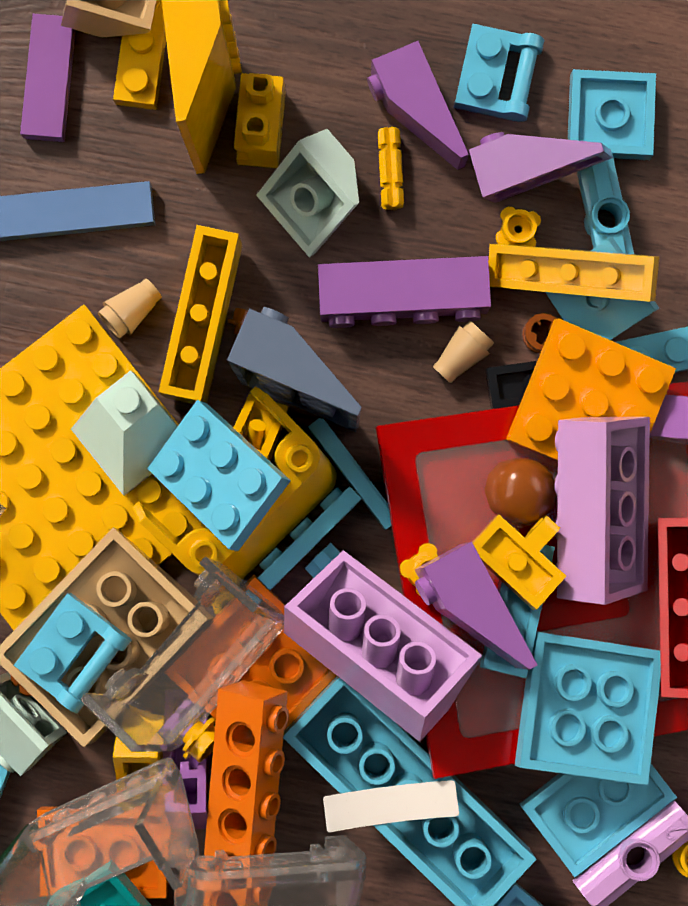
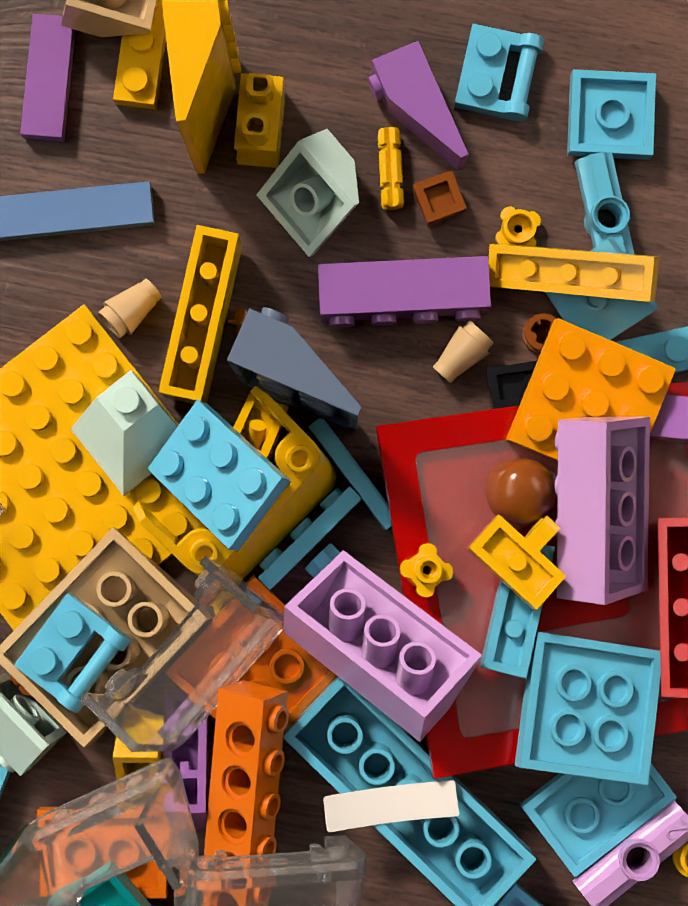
(199, 740): yellow plate -> none
(439, 198): none -> dark orange plate
(468, 597): medium lavender slope -> none
(519, 162): slope -> none

